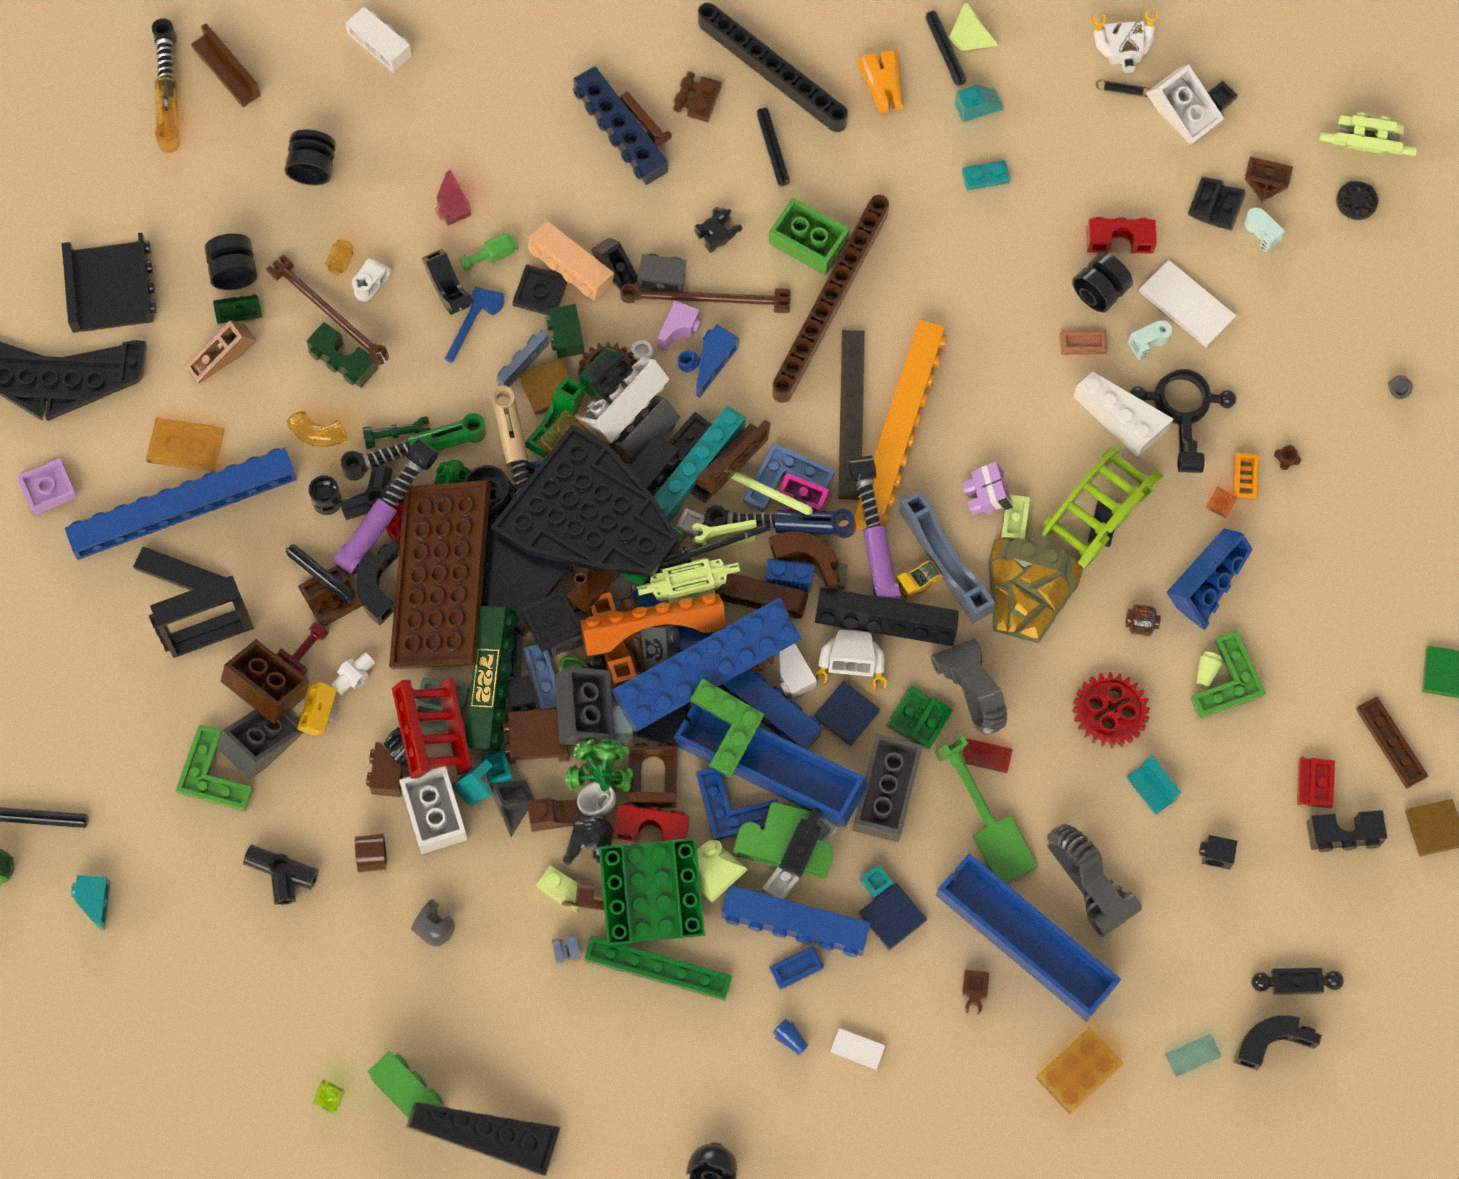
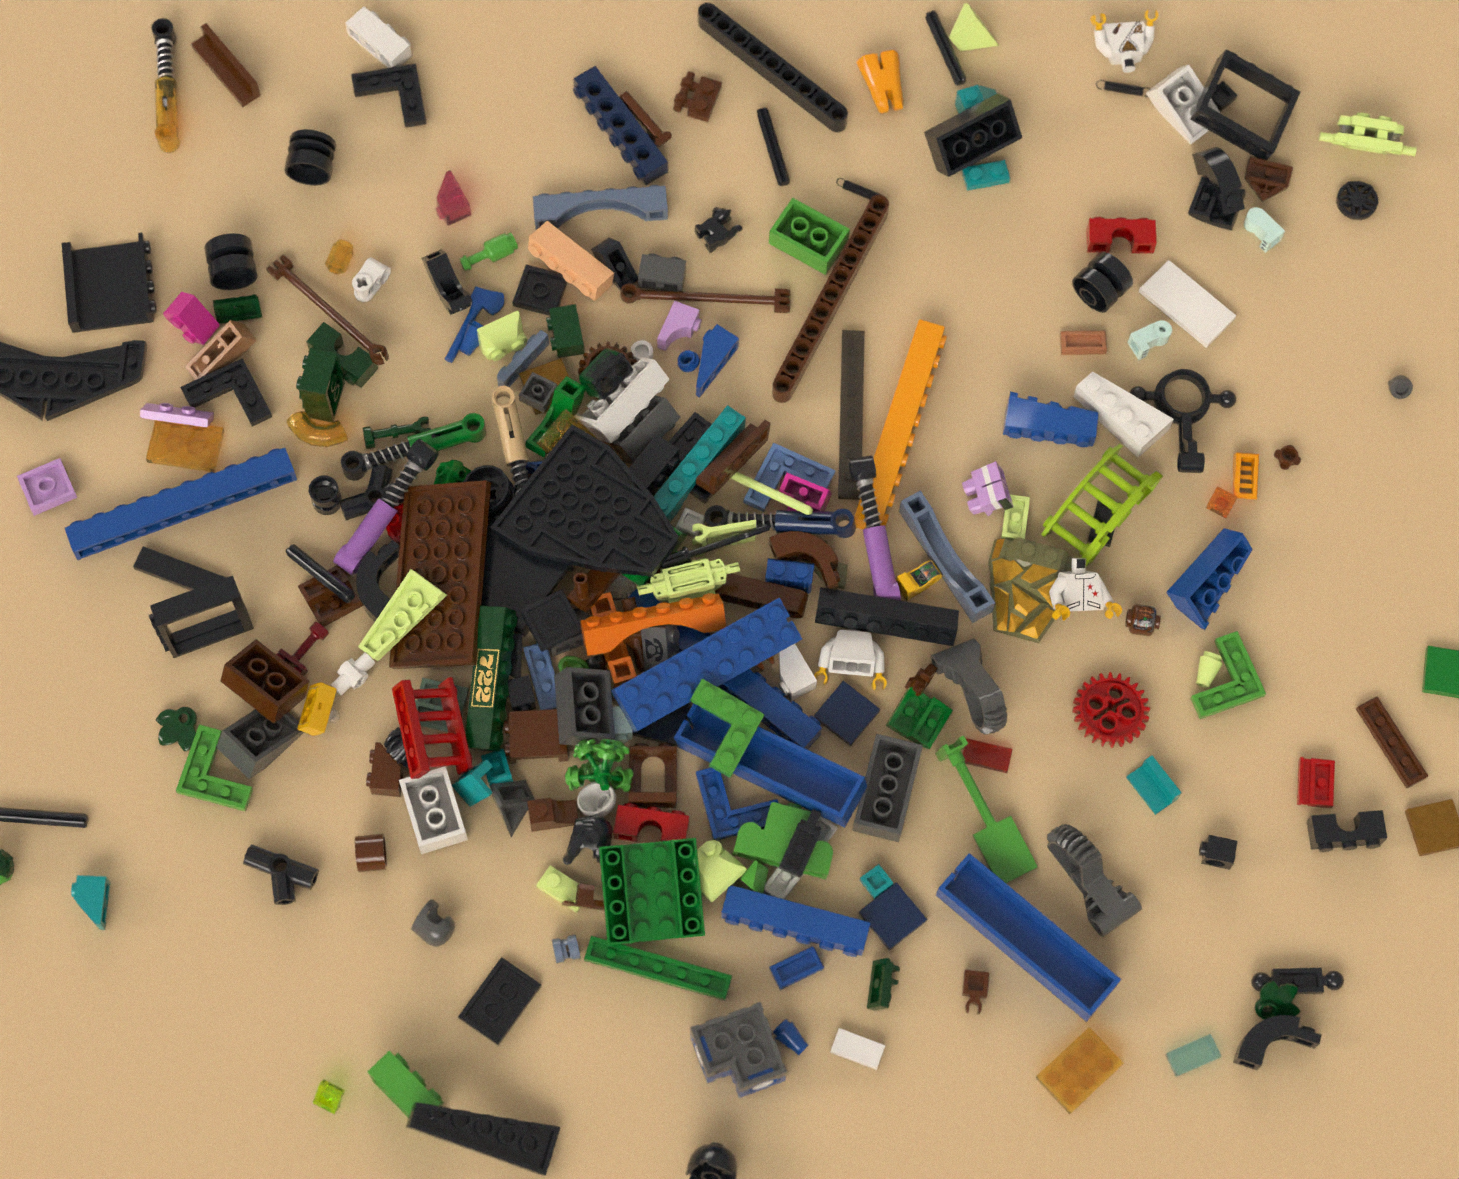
(175, 730): none -> dark green plate
(185, 415): none -> lavender plate
(191, 318): none -> dark pink brick
(231, 377): none -> black plate
(321, 384): none -> dark green brick
(392, 79): none -> black plate
(403, 612): none -> yellowish green wing
(470, 340): none -> blue cone
(499, 1001): none -> black tile
(502, 337): none -> yellowish green slope
(537, 392): none -> dark grey piece
(644, 202): none -> sand blue arch
(739, 1047): none -> dark grey piece
(756, 876): none -> bright green slope
(852, 187): none -> black piece
(881, 983): none -> dark green plate
(921, 679): none -> reddish brown plate
(973, 134): none -> black brick
(1049, 422): none -> blue wedge
(1081, 592): none -> white torso
(1223, 176): none -> black arch
(1231, 130): none -> black window
(1278, 998): none -> dark green plate

